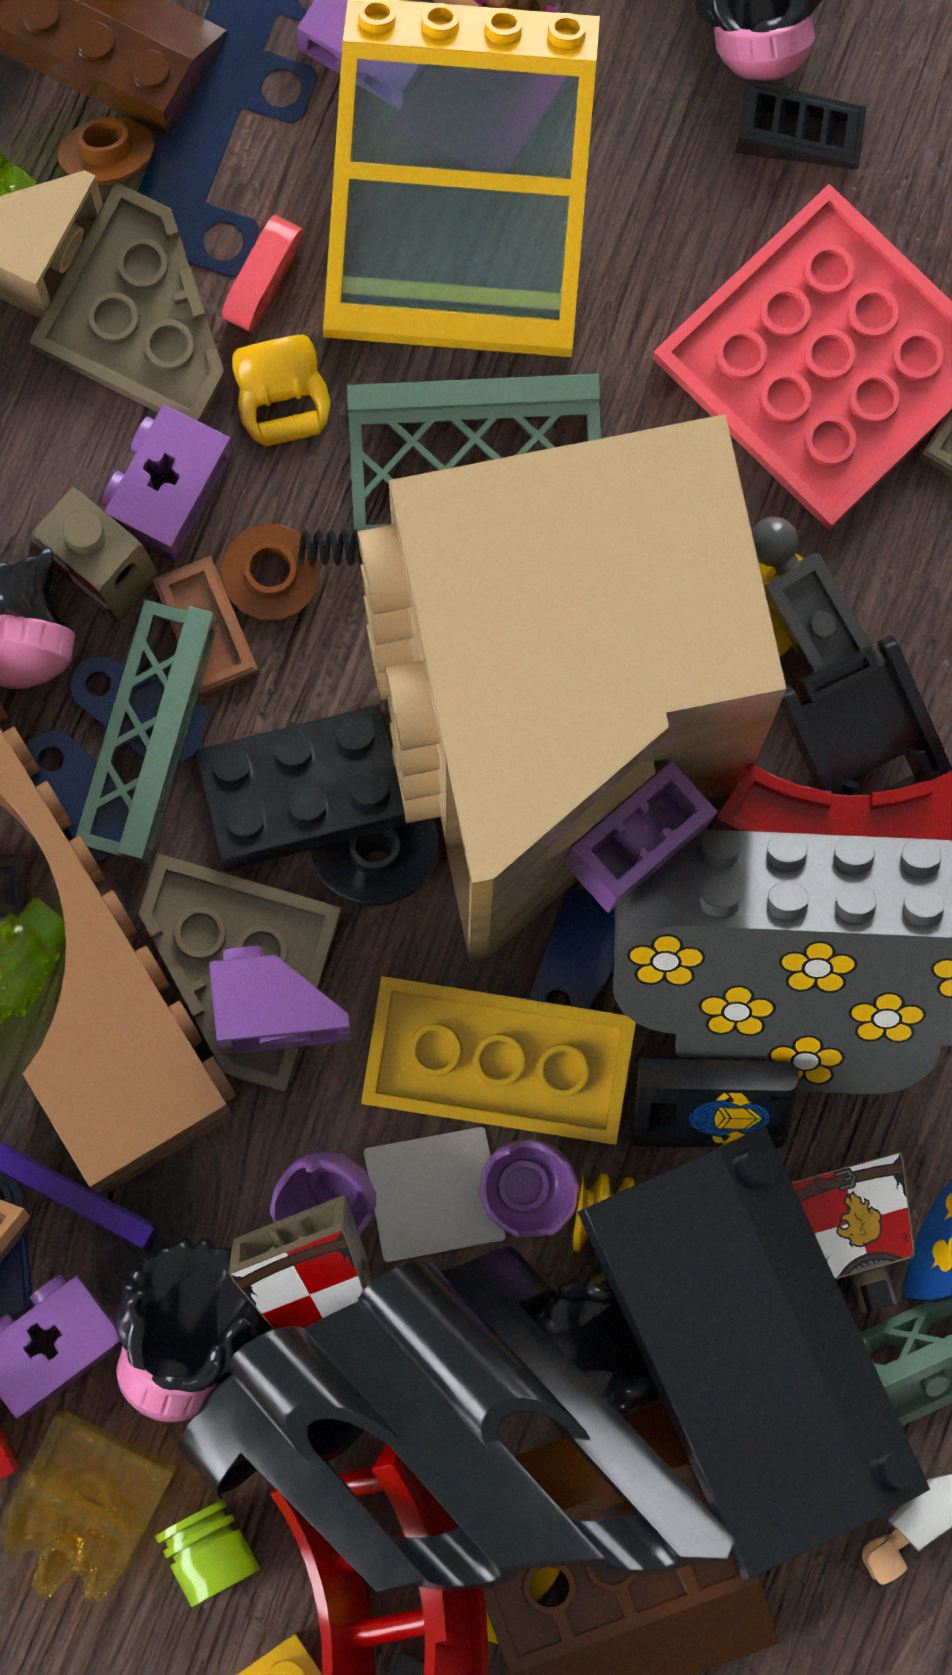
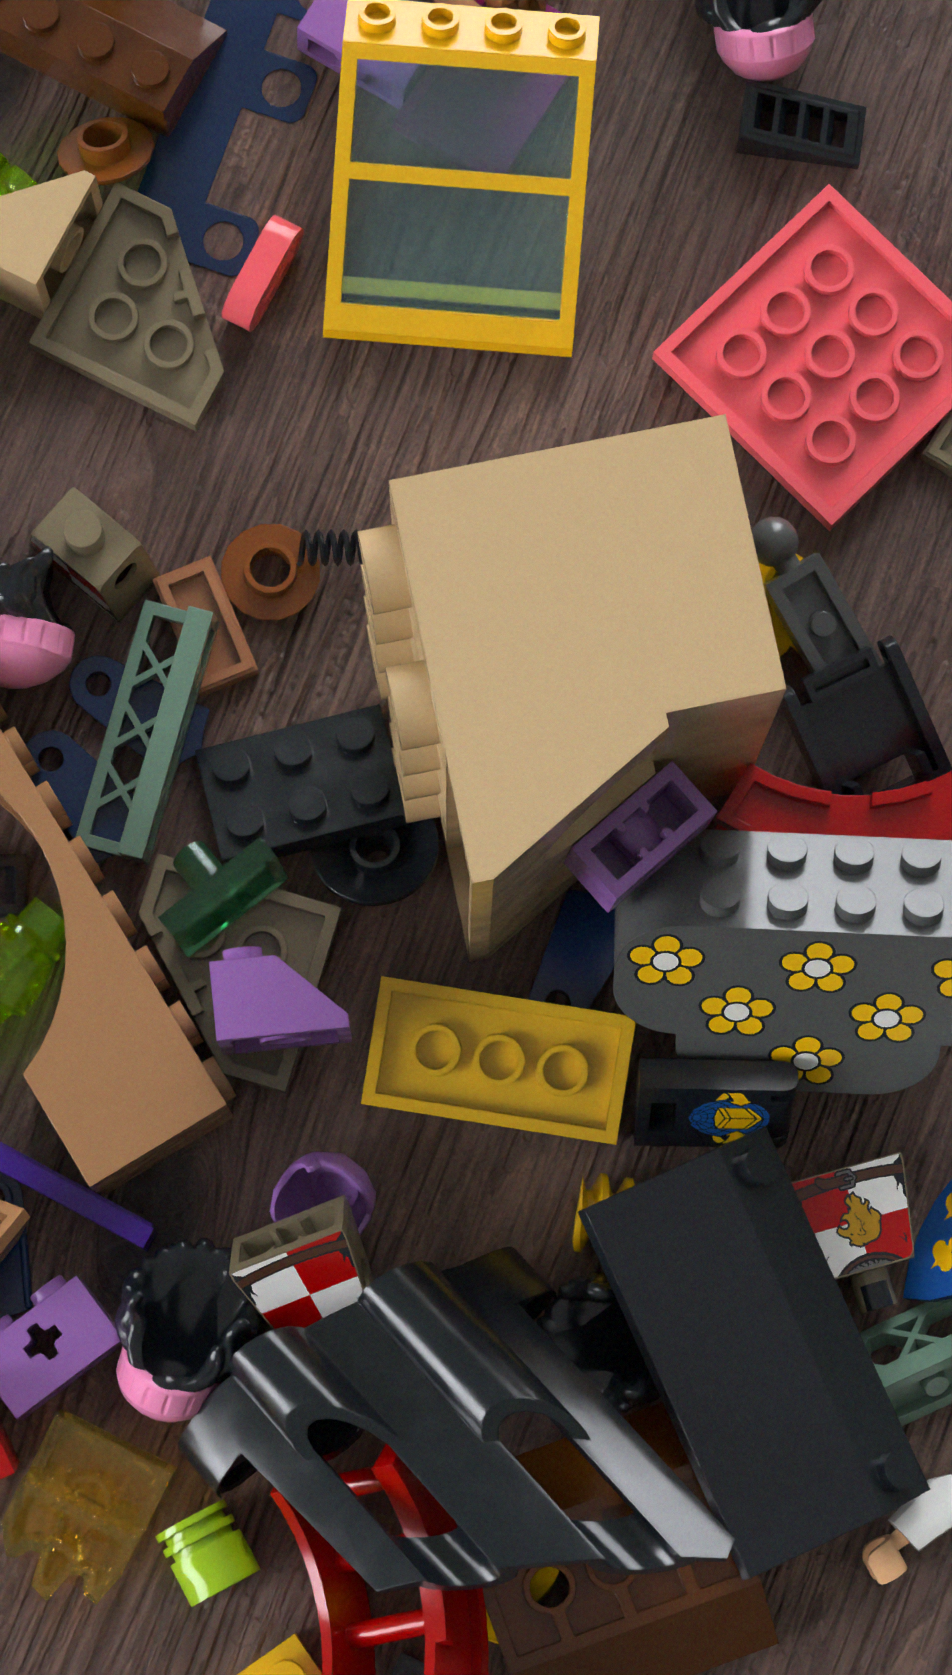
(167, 516): medium lavender brick -> none
(219, 891): none -> clear green tile
(276, 373): yellow piece -> none
(431, 1194): white sticker -> none
(458, 403): sand green fence -> none
(529, 1188): medium lavender hair -> none

